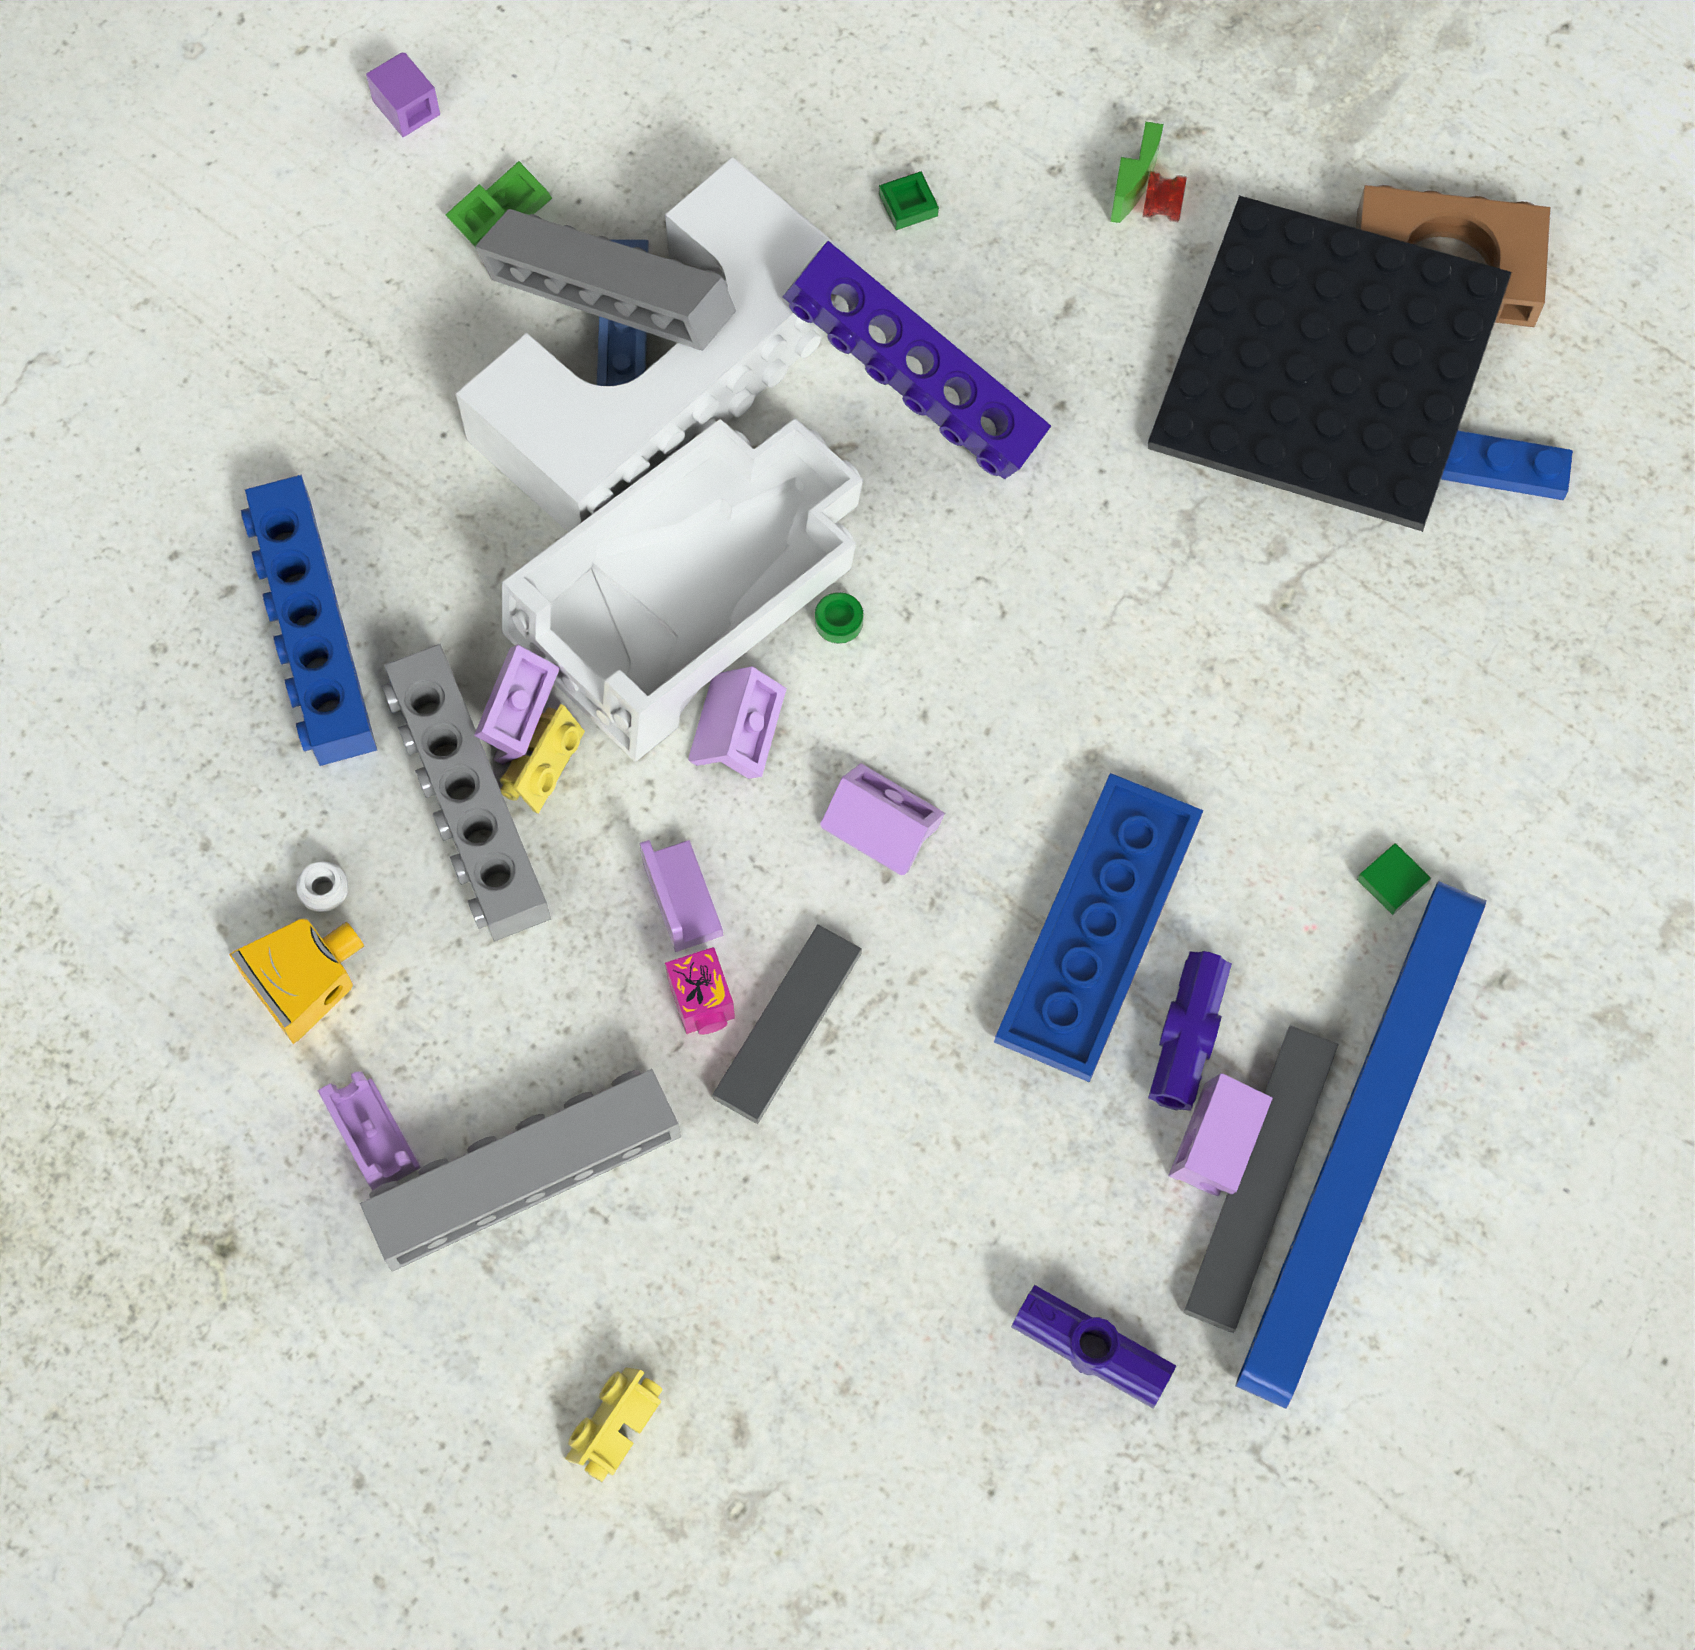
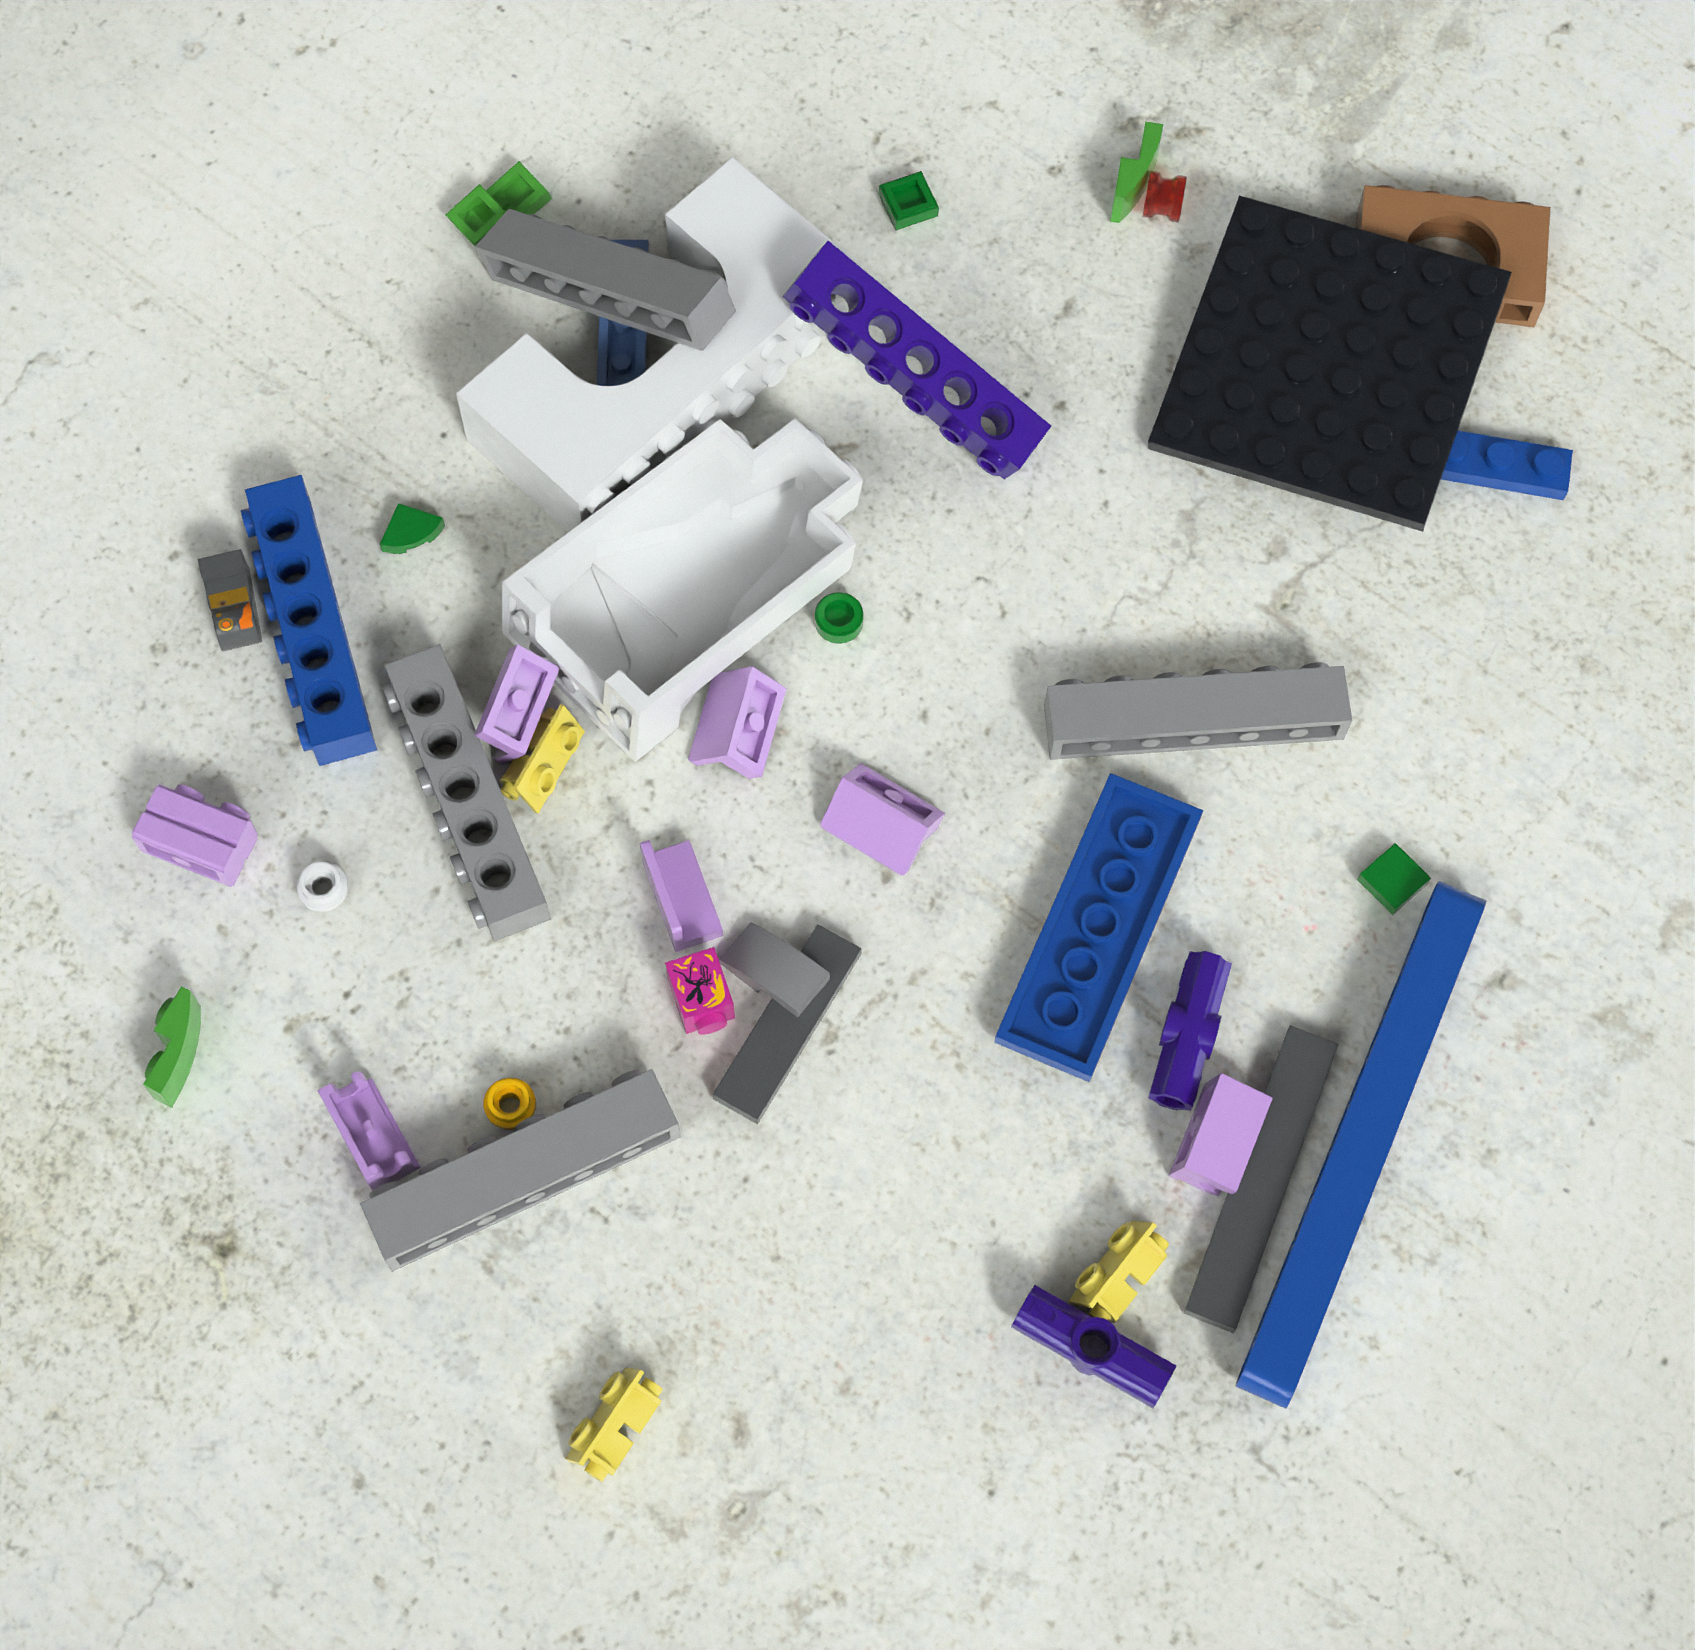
(179, 1030): none -> bright green slope
(195, 833): none -> lavender brick
(231, 599): none -> dark grey leg
(298, 973): yellow torso -> none
(403, 94): medium lavender panel -> none
(410, 529): none -> green tile
(505, 1089): none -> yellow plate
(775, 968): none -> light grey slope
(1130, 1253): none -> light yellow hinge
(1197, 711): none -> light grey brick

